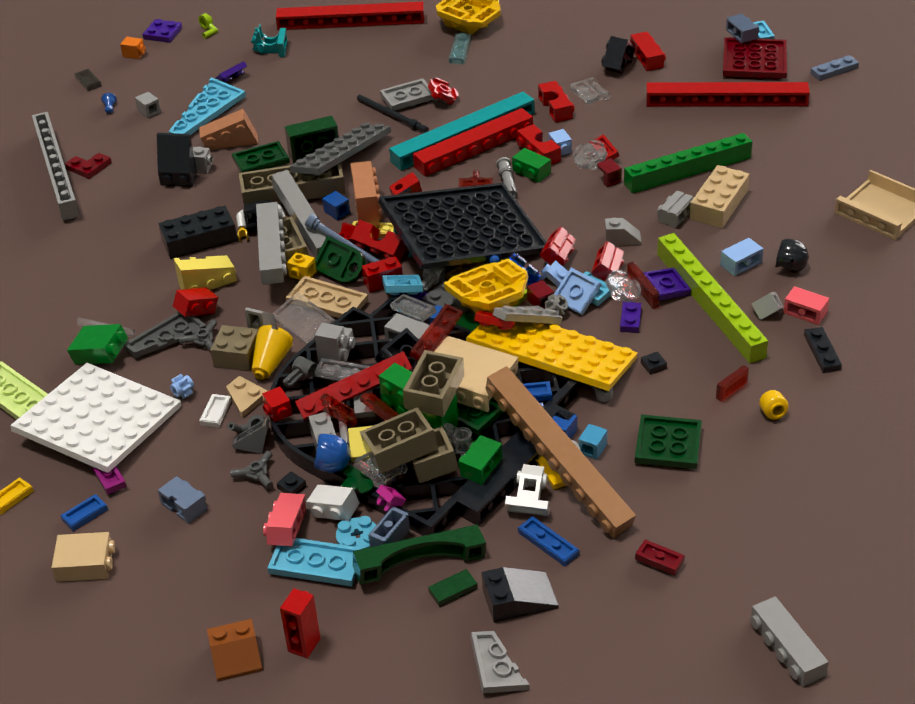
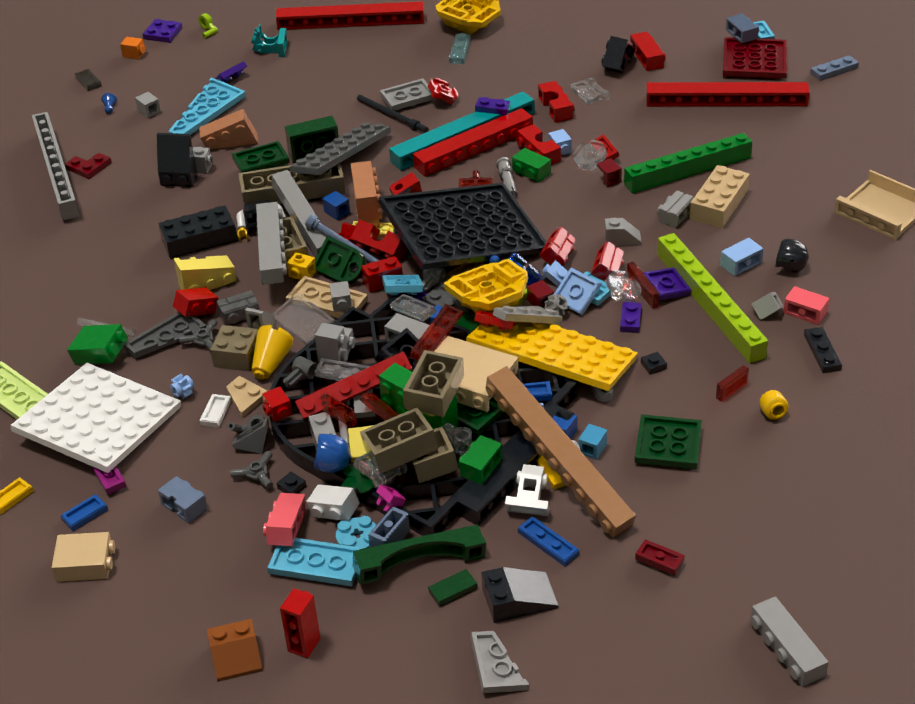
(233, 308): none -> flat silver brick
(340, 296): none -> light grey brick
(493, 106): none -> dark purple plate

